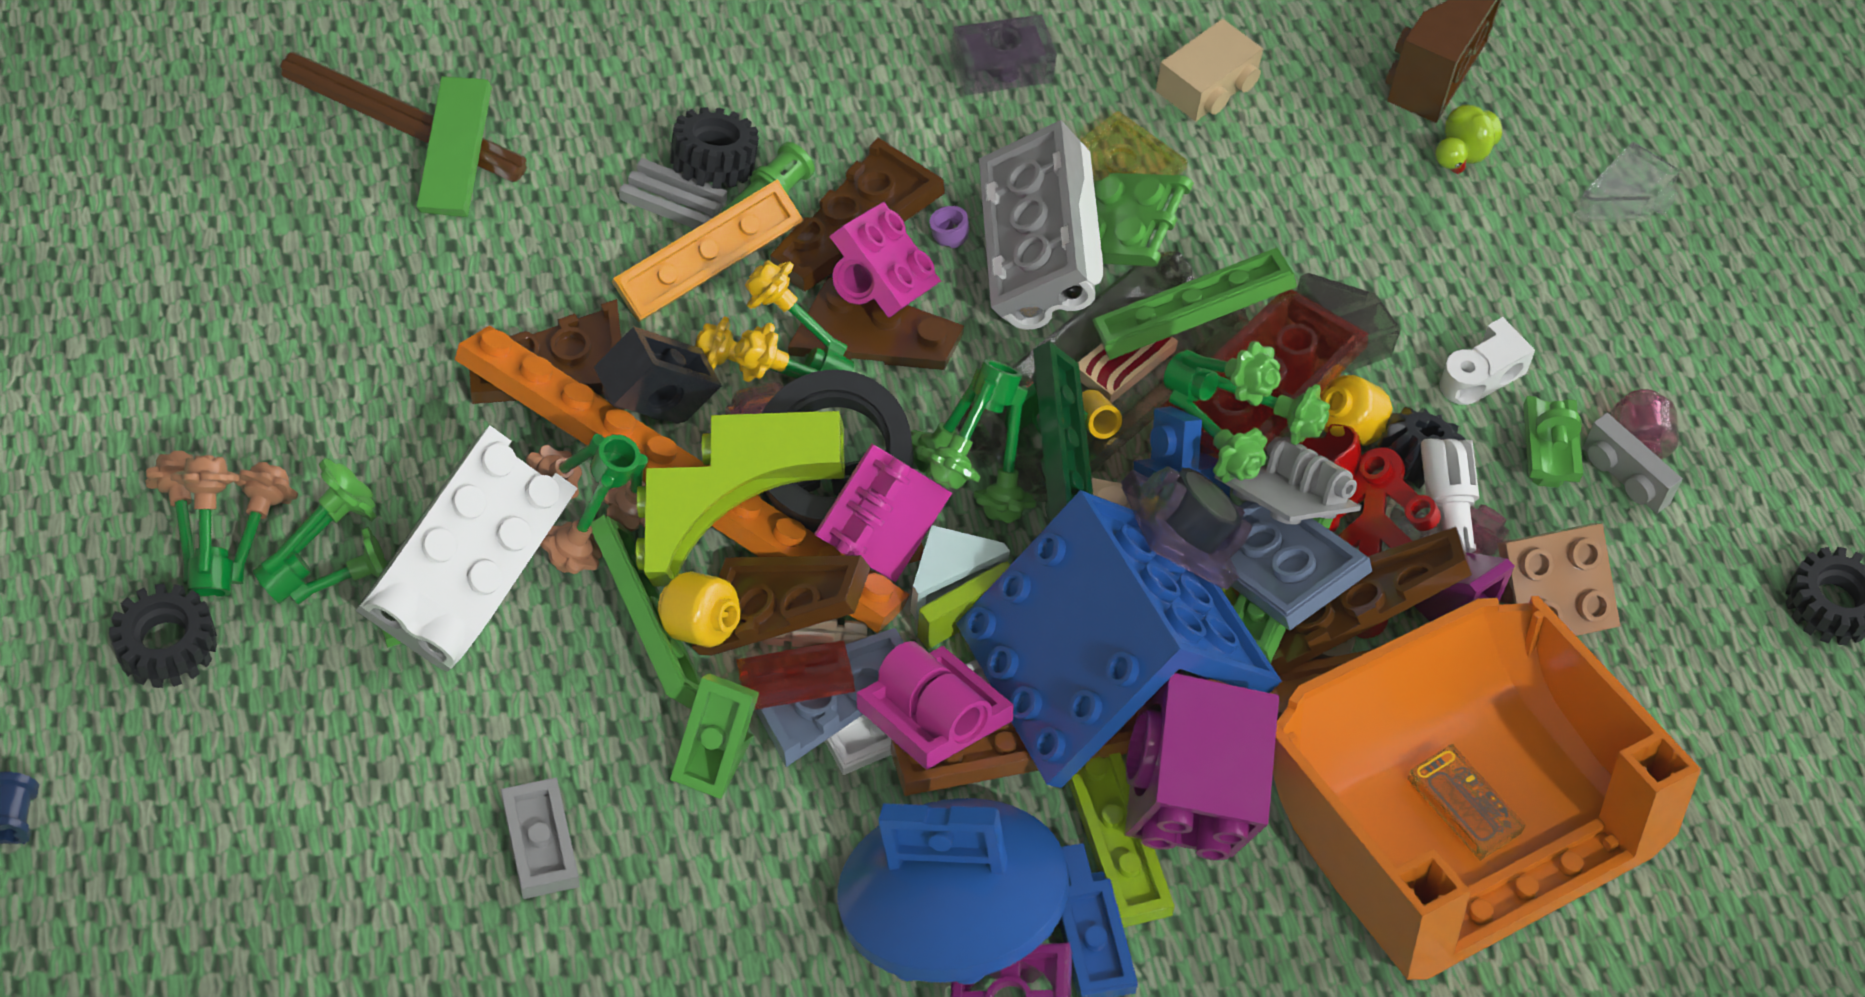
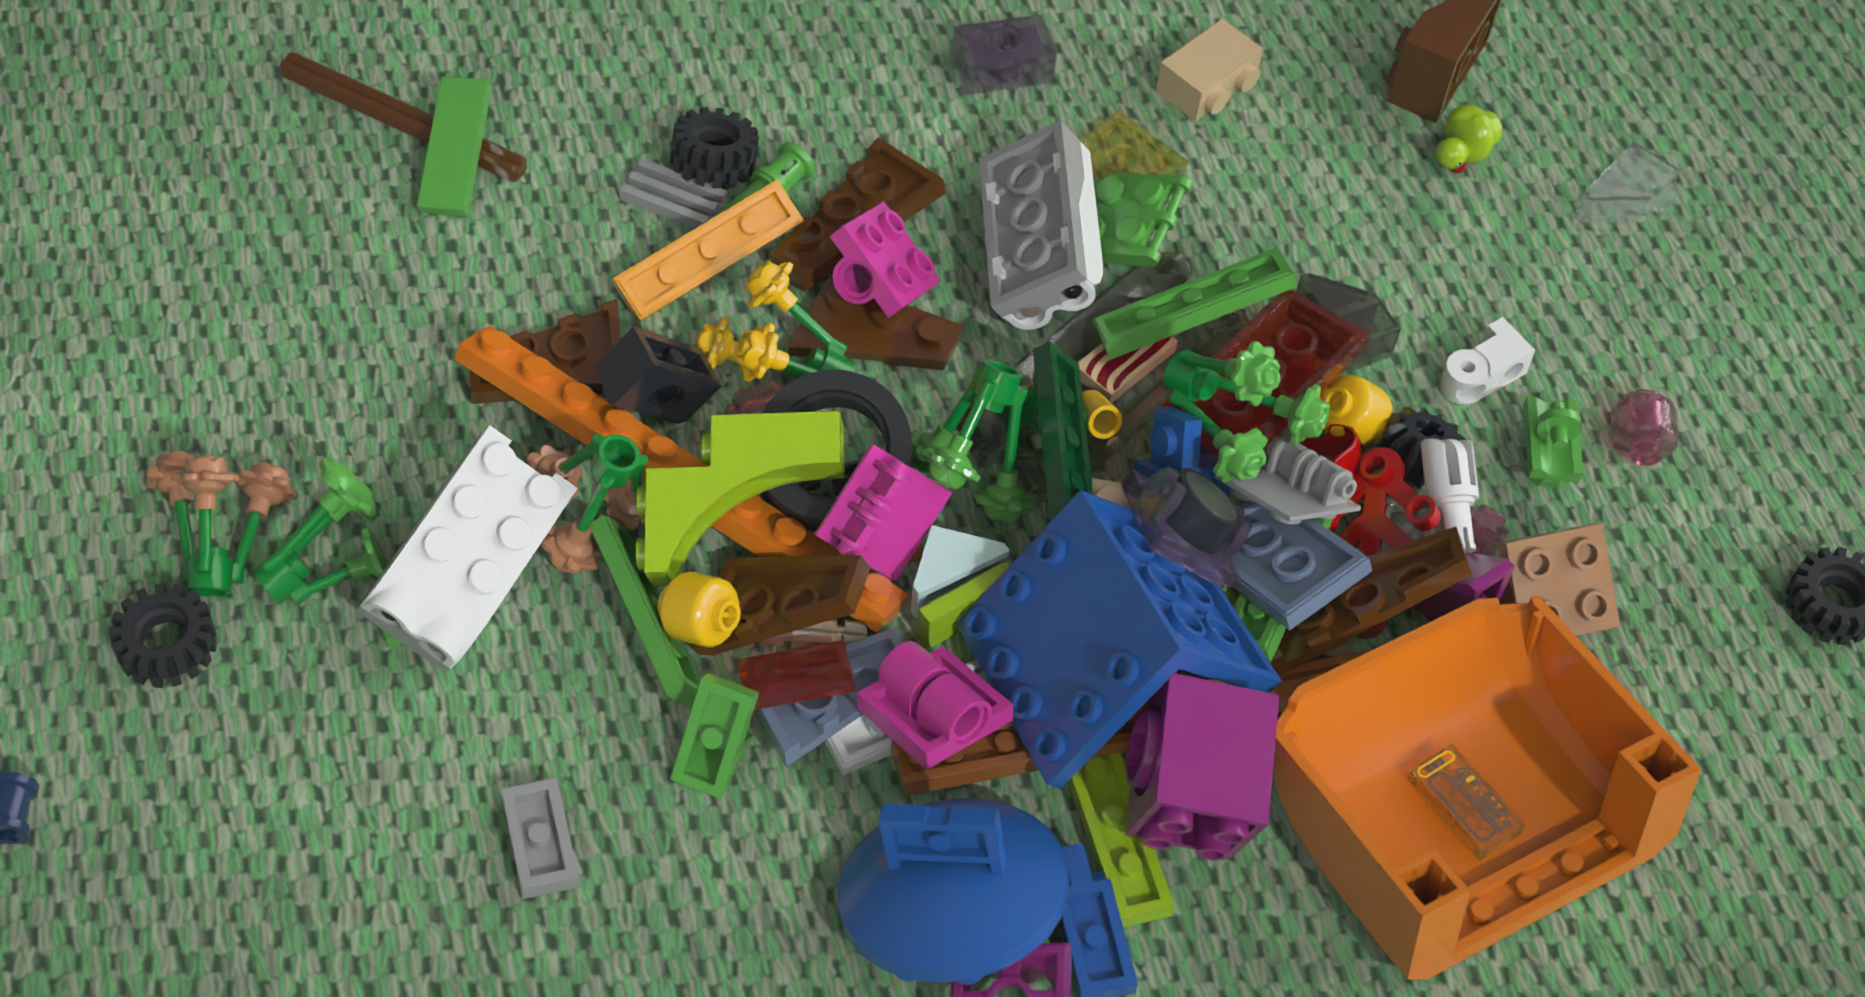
(942, 226): medium lavender hinge -> none
(1632, 463): light grey plate -> none

